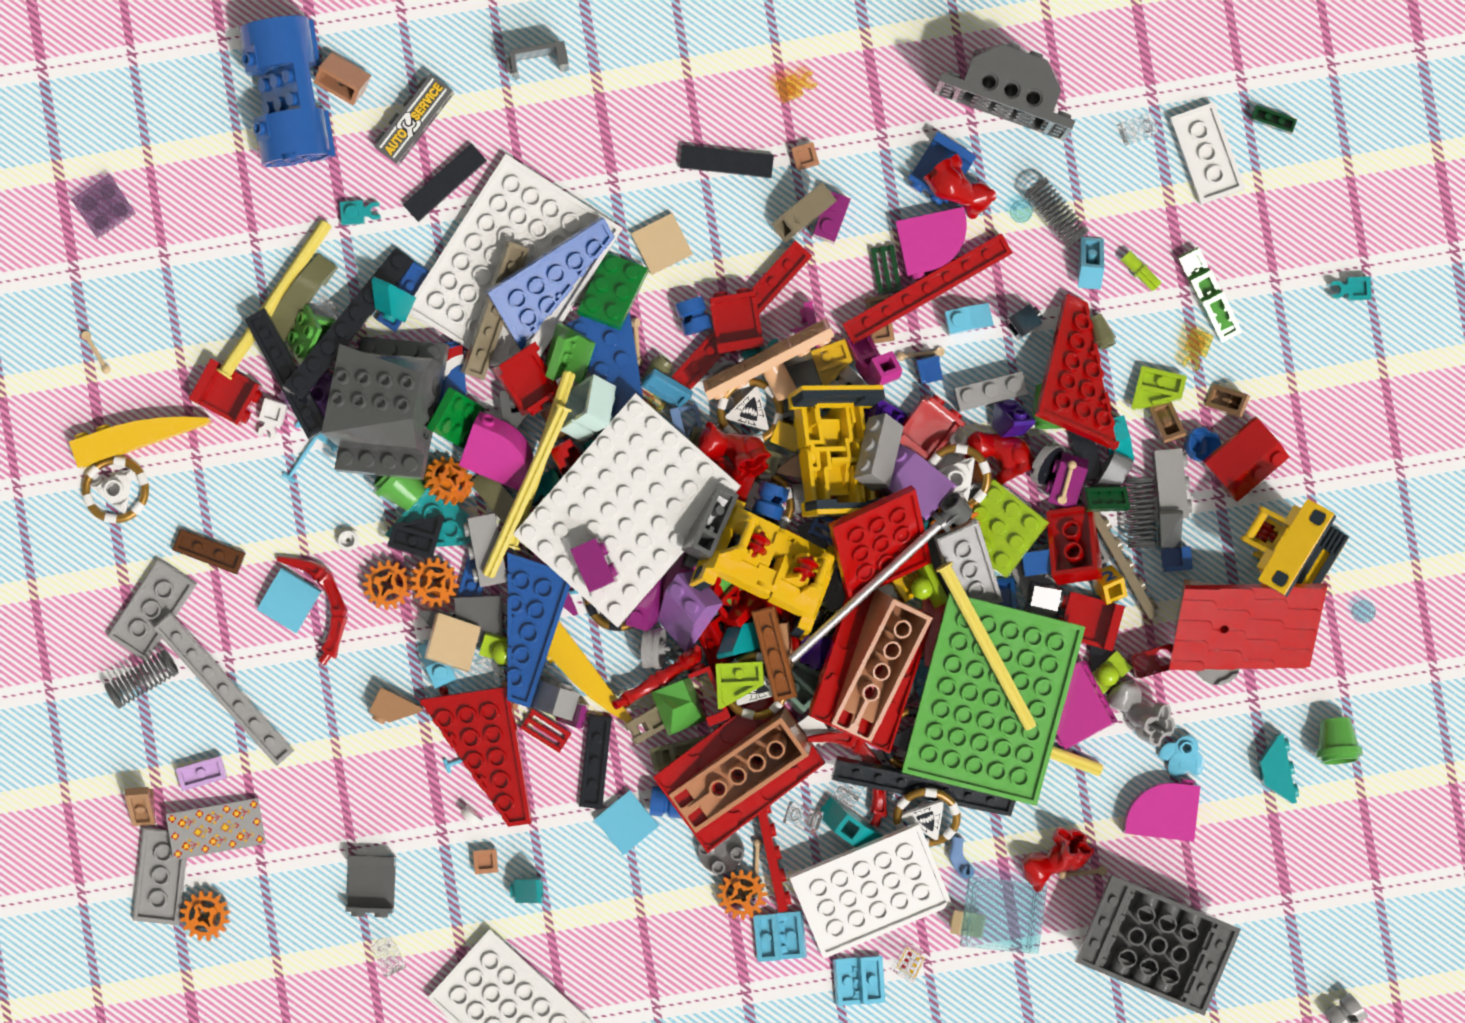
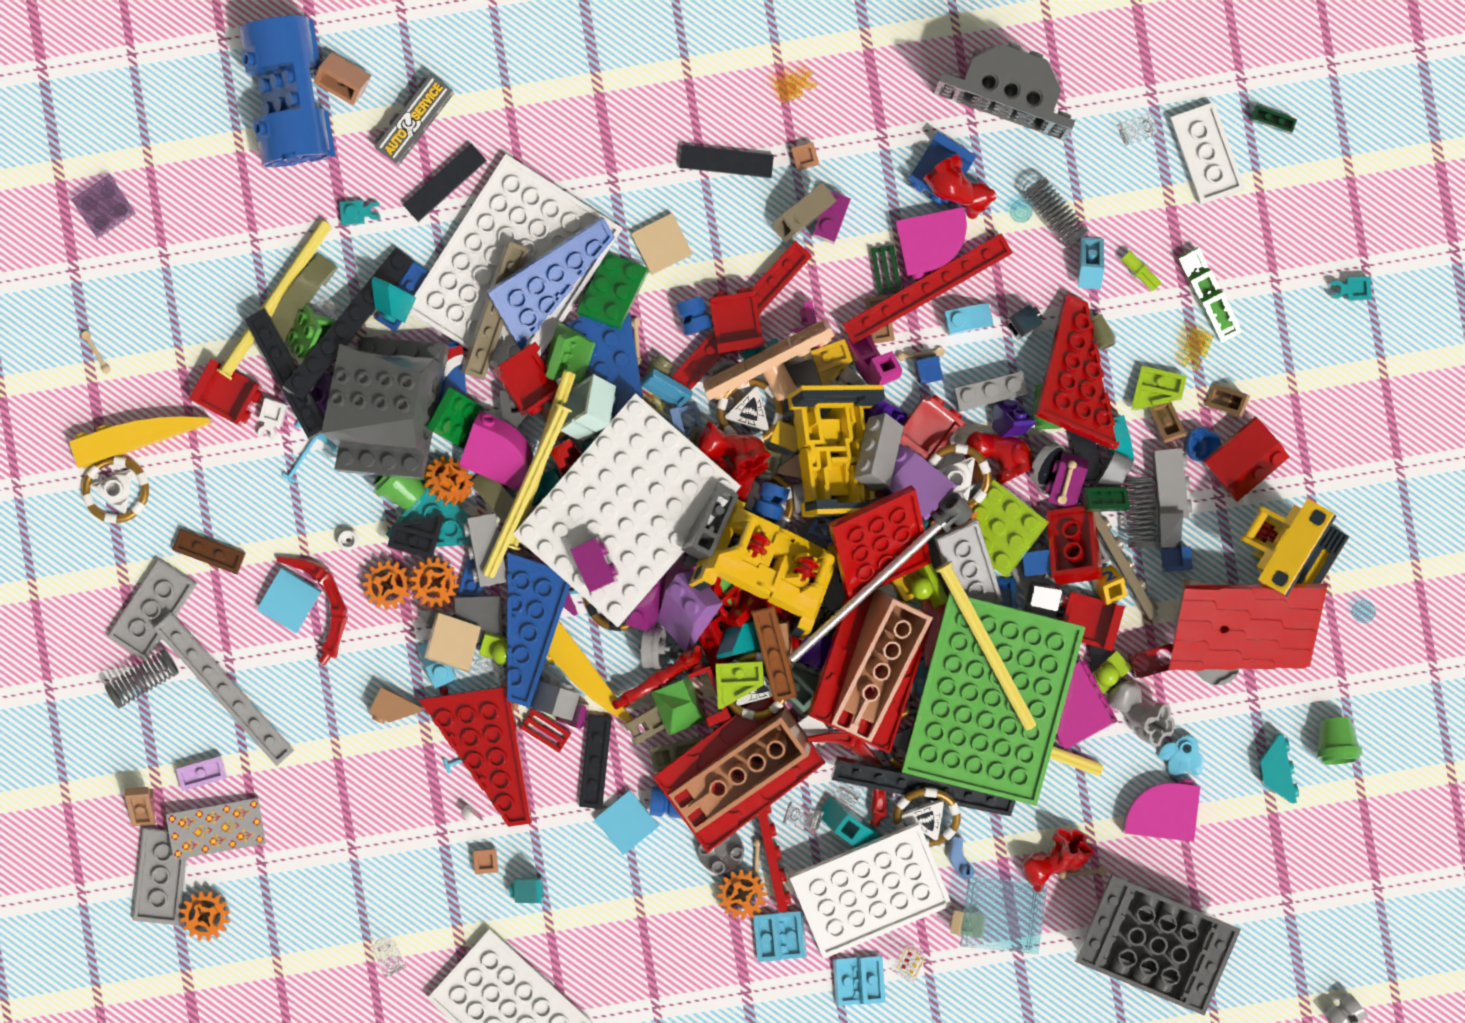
(371, 885): dark grey panel -> none
(537, 51): dark grey panel -> none

